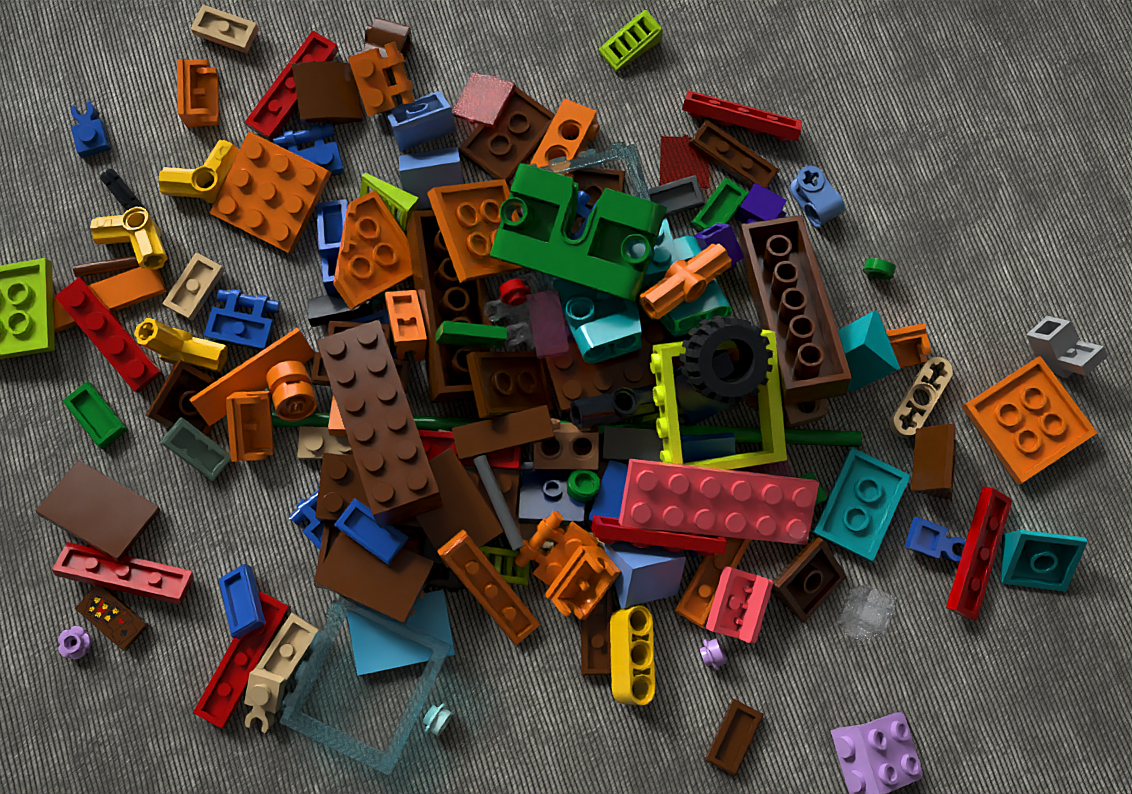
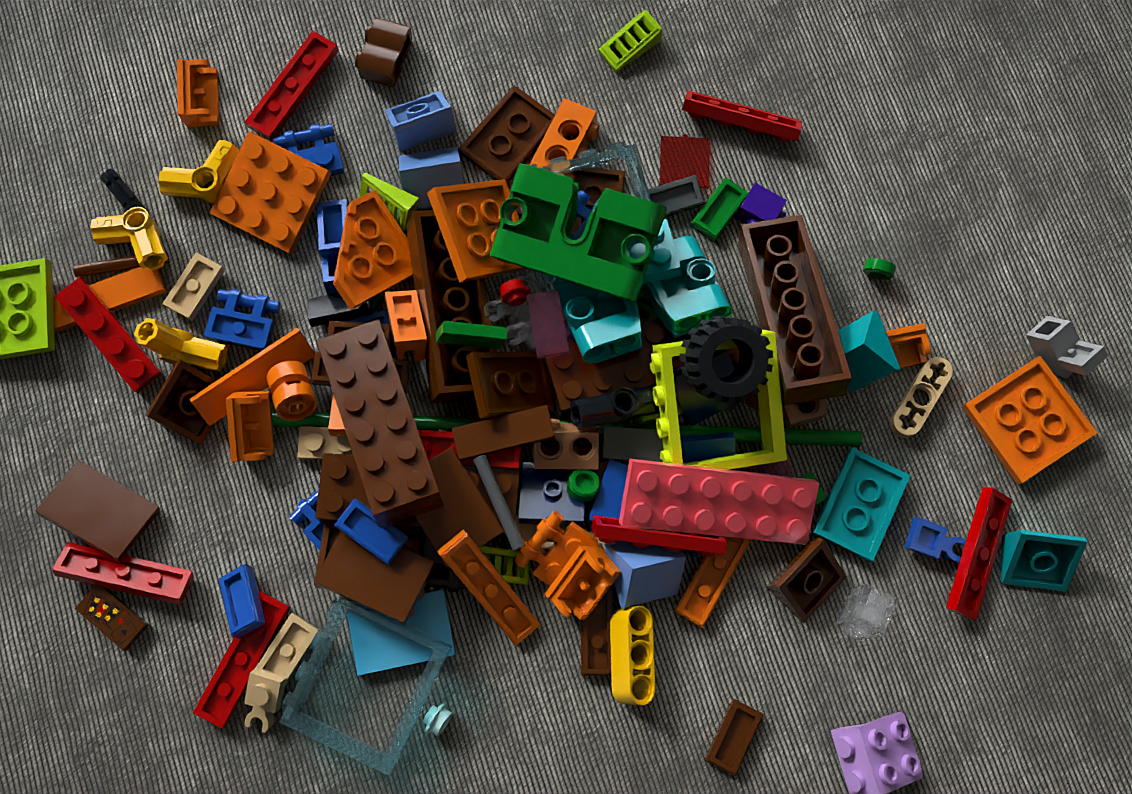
(82, 646): lavender plate -> none
(90, 133): blue plate -> none
(95, 415): green tile -> none
(196, 449): sand green plate -> none
(224, 29): tan plate -> none
(326, 92): reddish brown slope -> none
(373, 81): orange plate -> none
(483, 99): clear red piece -> none
(685, 281): orange piece -> none
(713, 653): lavender plate -> none
(724, 235): dark purple brick -> none
(732, 156): reddish brown tile -> none
(739, 604): coral bracket -> none
(816, 198): medium blue piece -> none
(934, 460): reddish brown slope -> none

